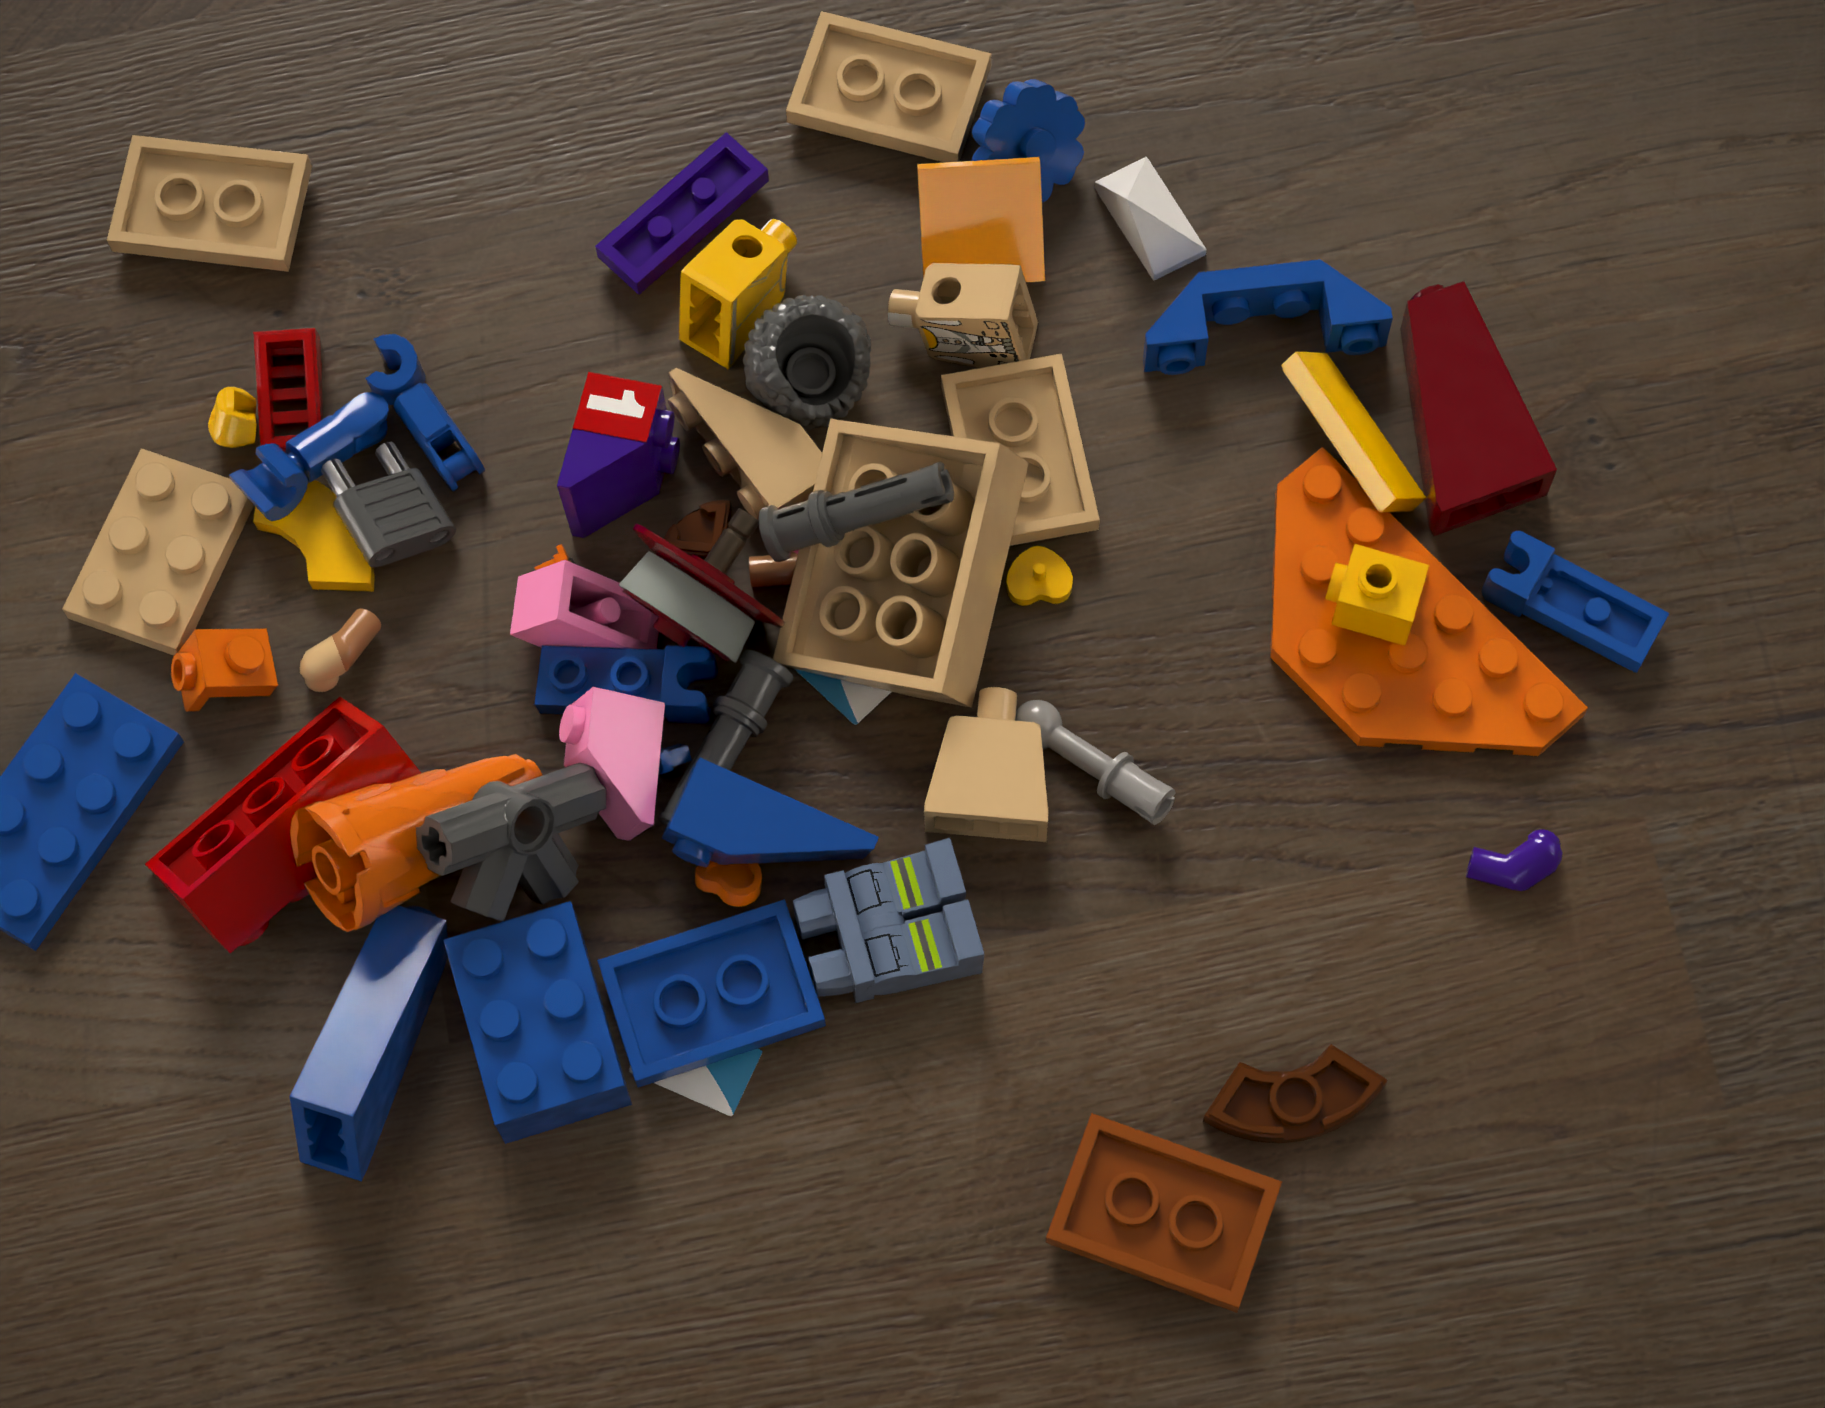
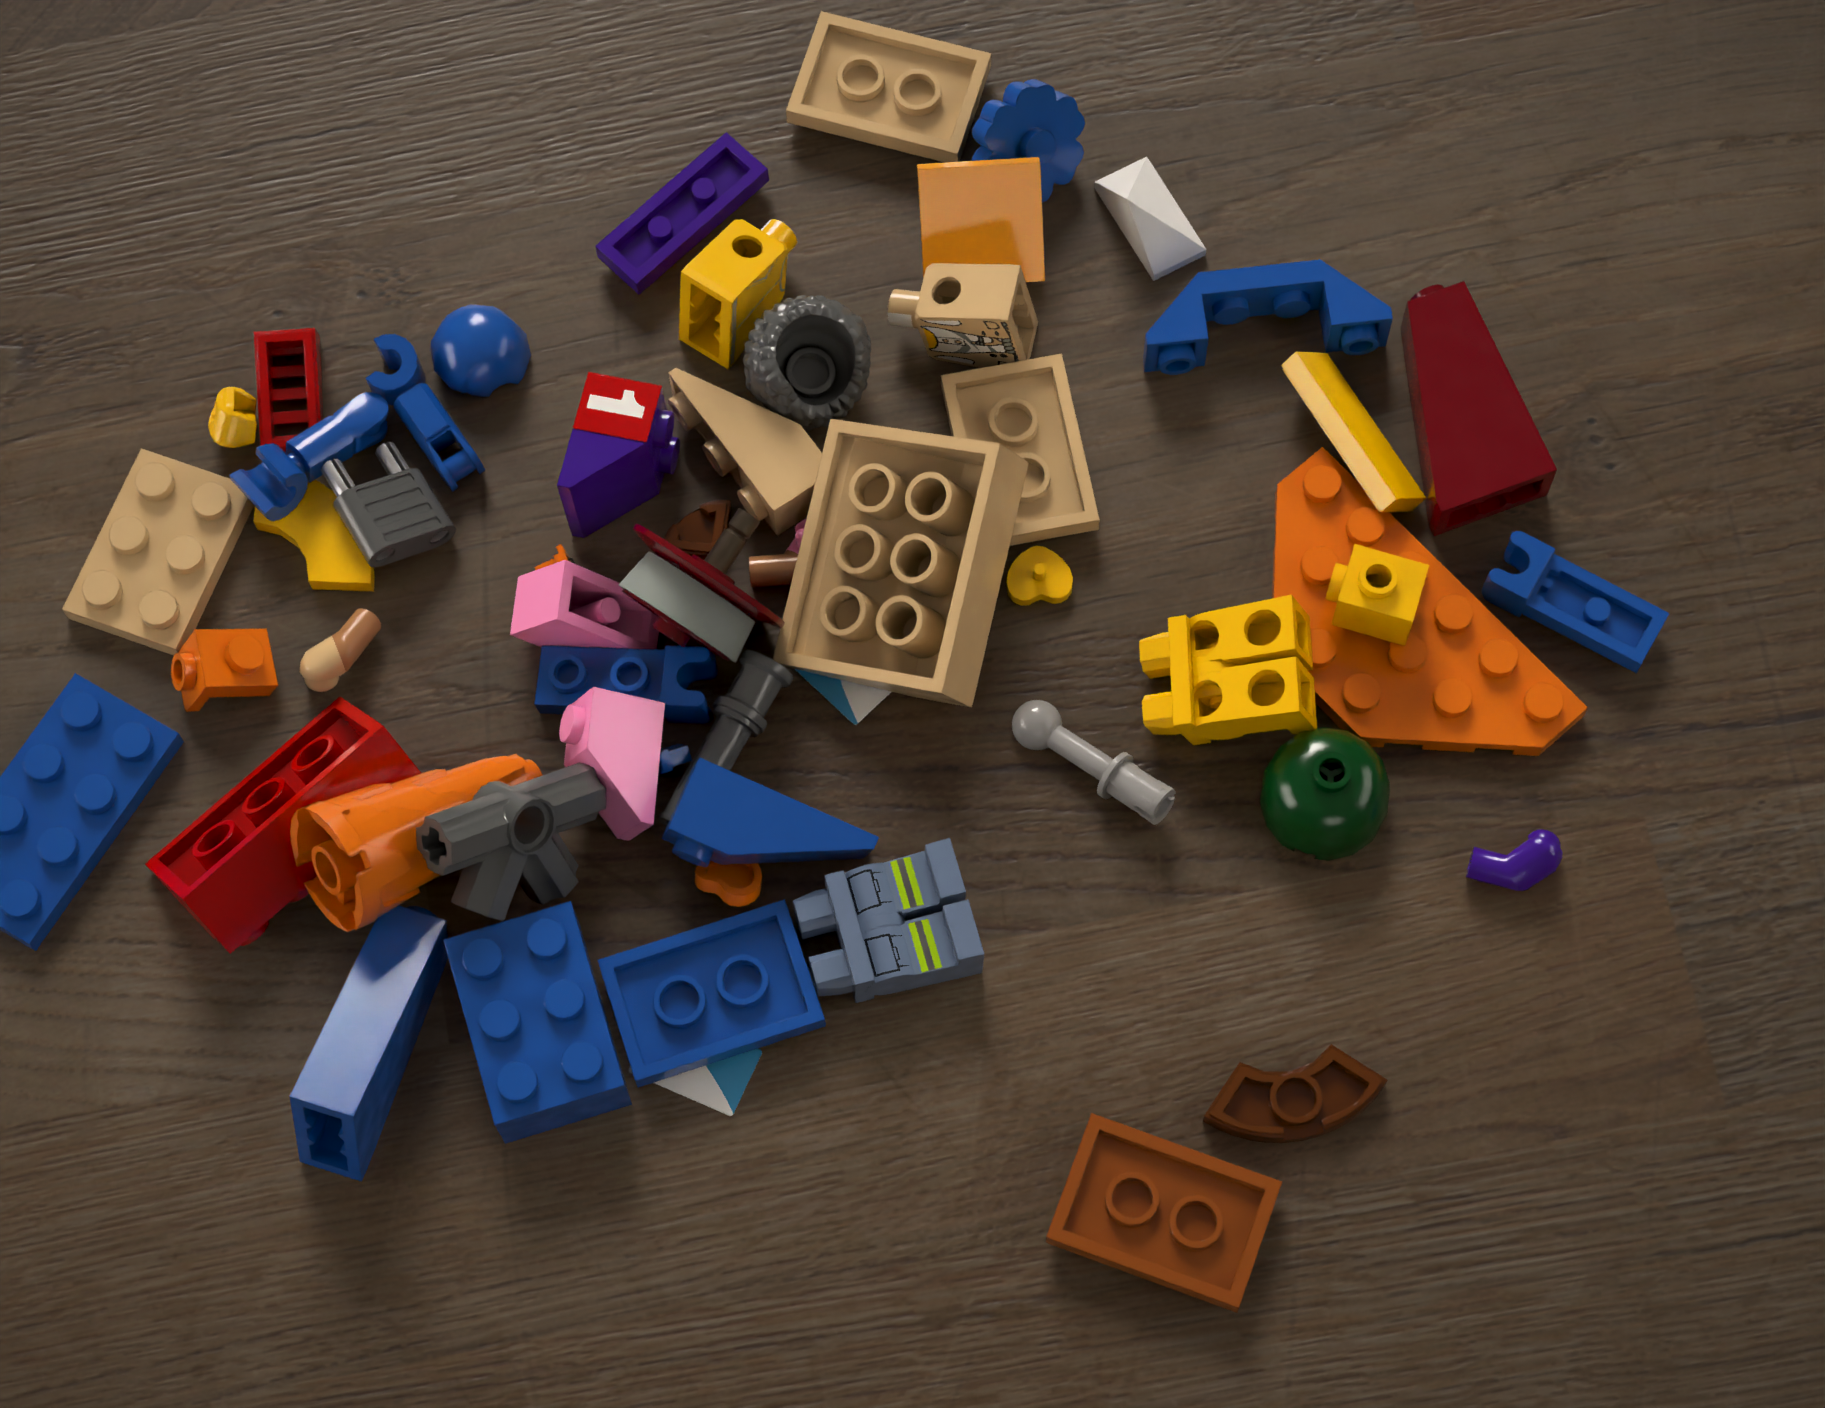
(210, 203): tan plate -> none
(479, 350): none -> blue hair
(829, 516): dark grey pin -> none
(990, 774): tan torso -> none
(1232, 672): none -> yellow hips
(1325, 793): none -> dark green cylinder

